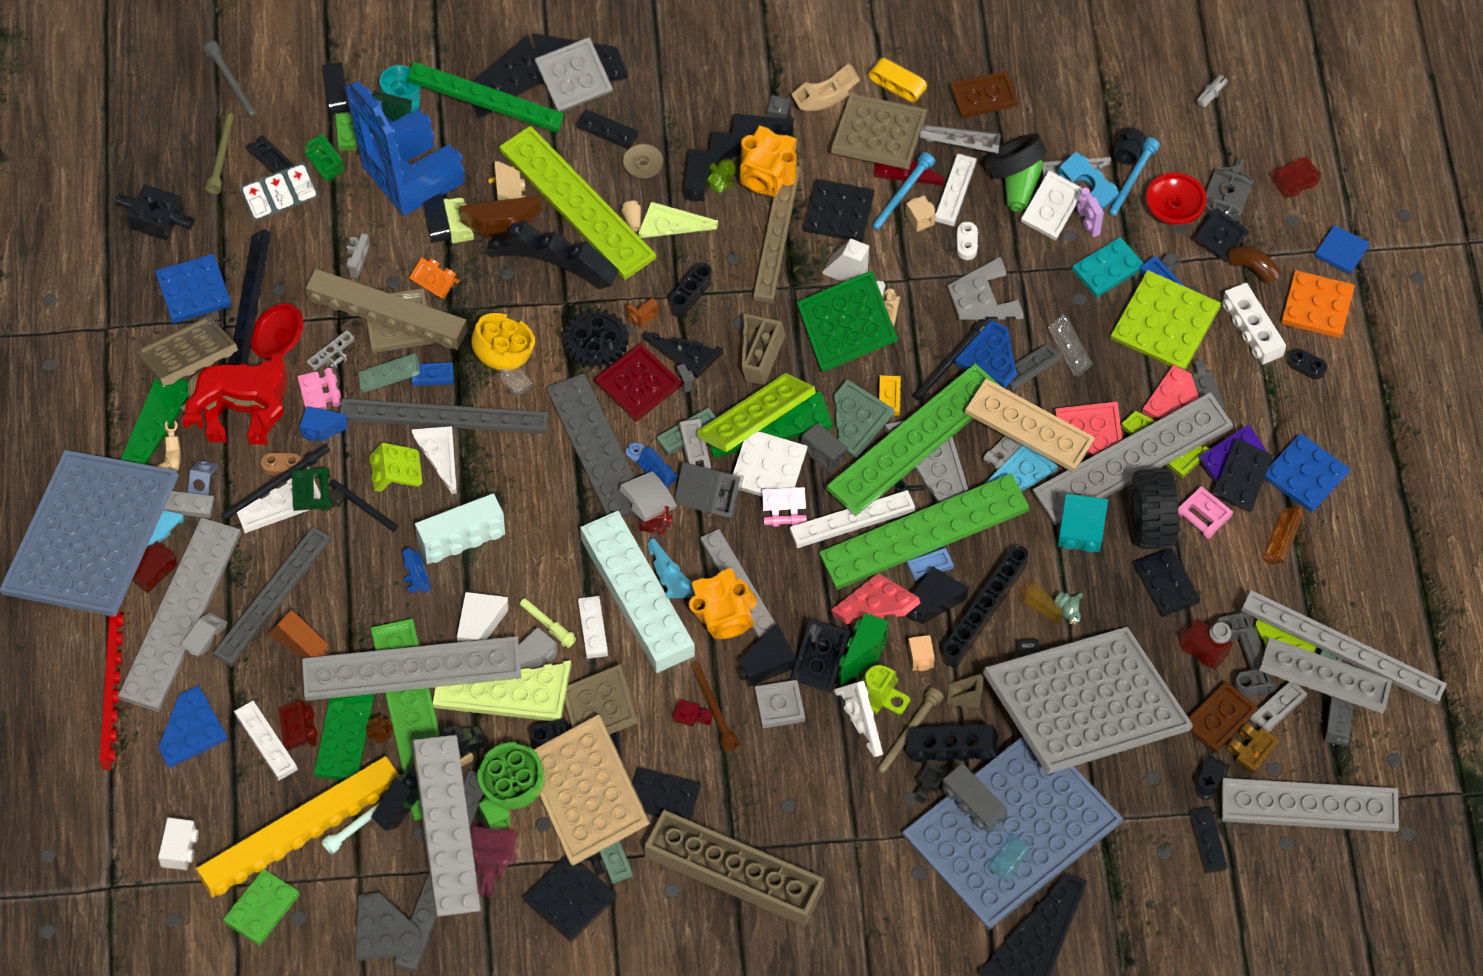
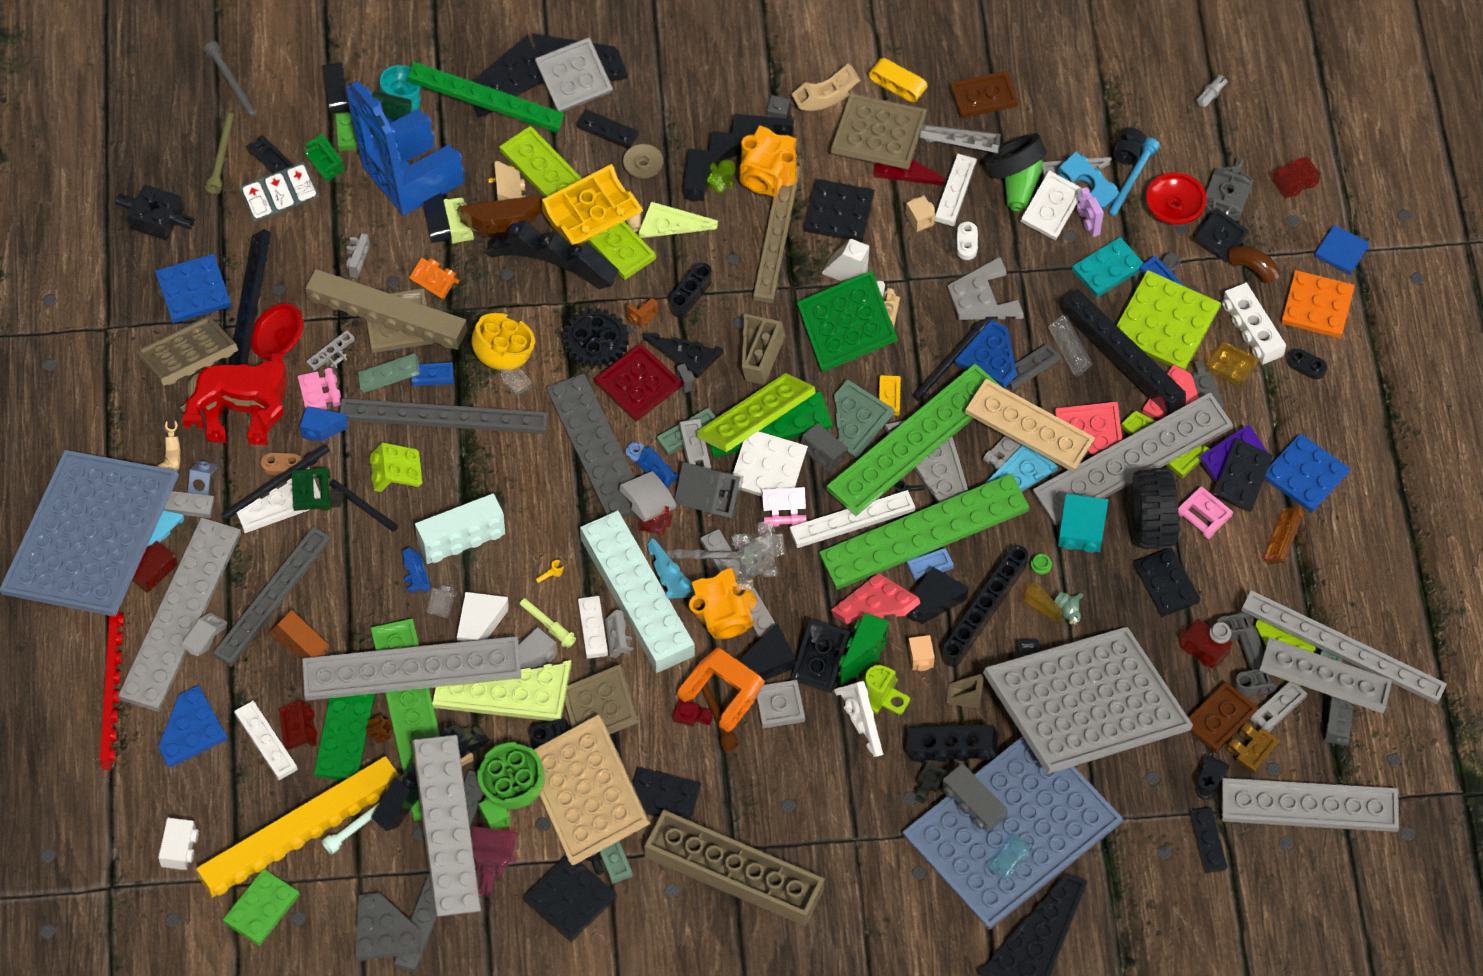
(160, 406): green wing -> none
(439, 449): white wing -> none
(441, 601): none -> clear bracket
(553, 571): none -> yellow hand
(590, 206): none -> yellow piece
(616, 634): none -> light grey plate
(732, 672): none -> orange connector
(755, 554): none -> clear piece
(924, 162): dark azure piece -> none
(933, 698): dark tan piece -> none
(1041, 564): none -> bright green plate
(1124, 352): none -> black brick
(1232, 364): none -> clear yellow plate

